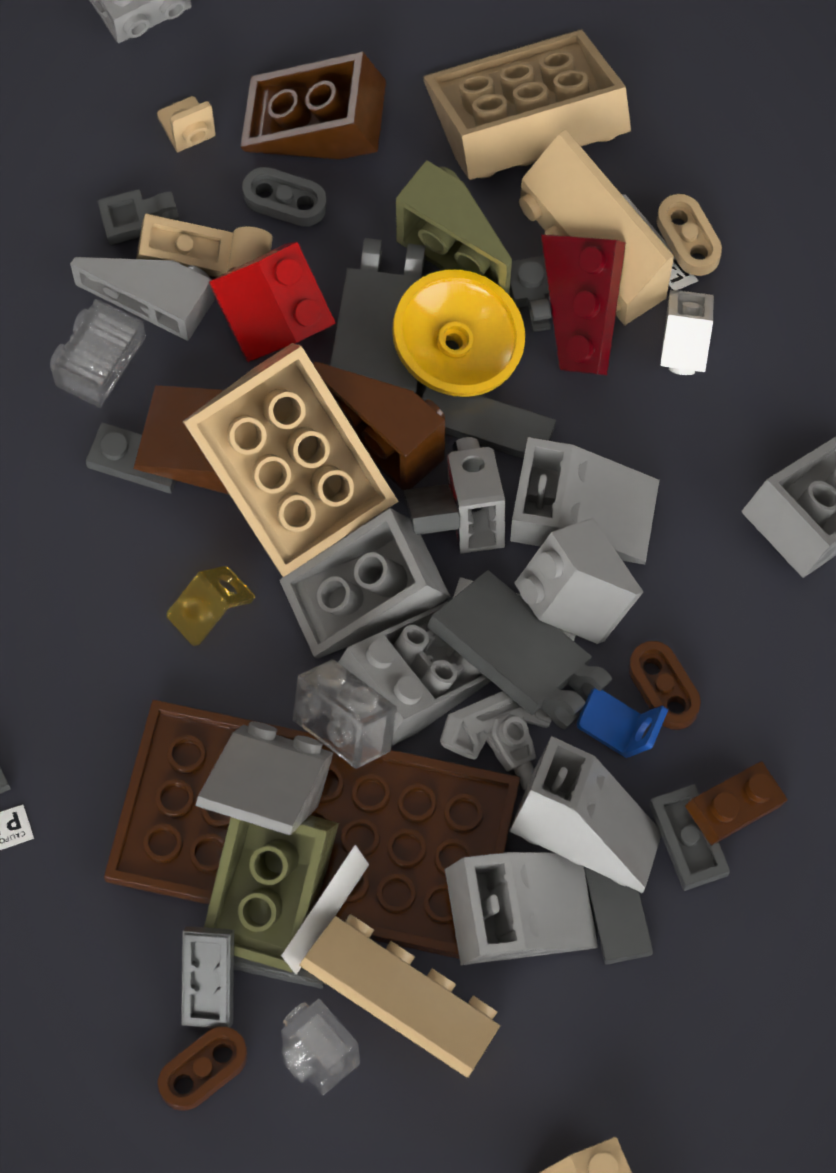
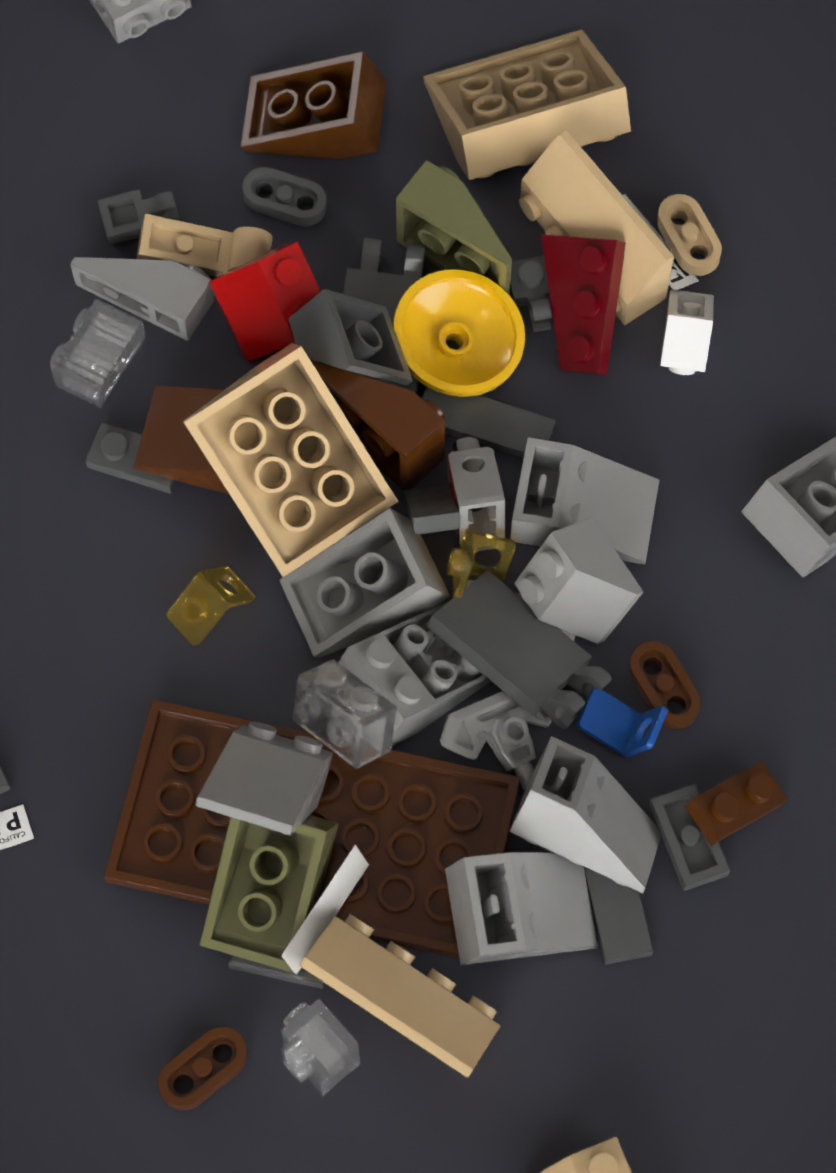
(187, 123): tan bracket -> none
(207, 977): plate -> none
(350, 336): none -> dark grey slope
(463, 561): none -> clear yellow bracket

